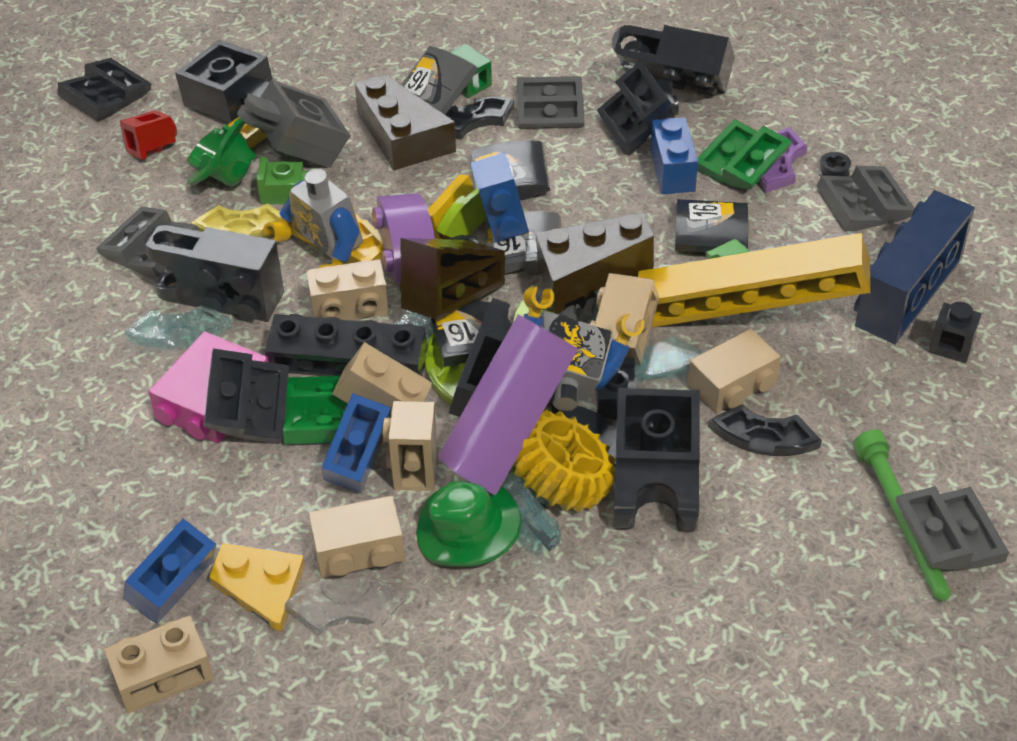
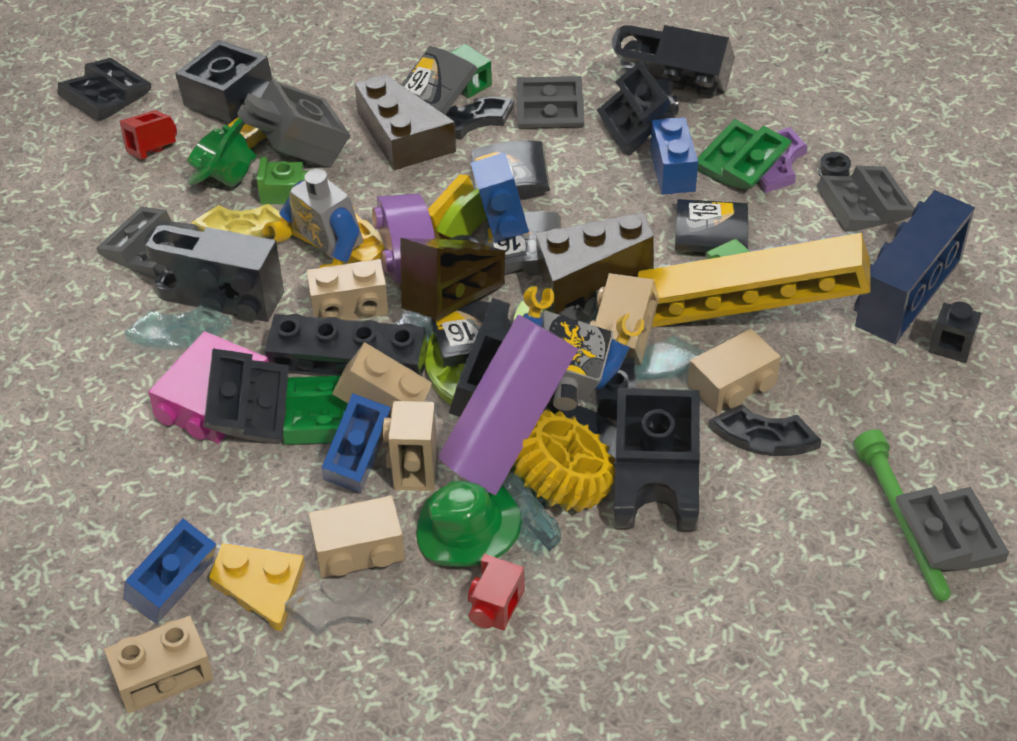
(495, 593): none -> brick

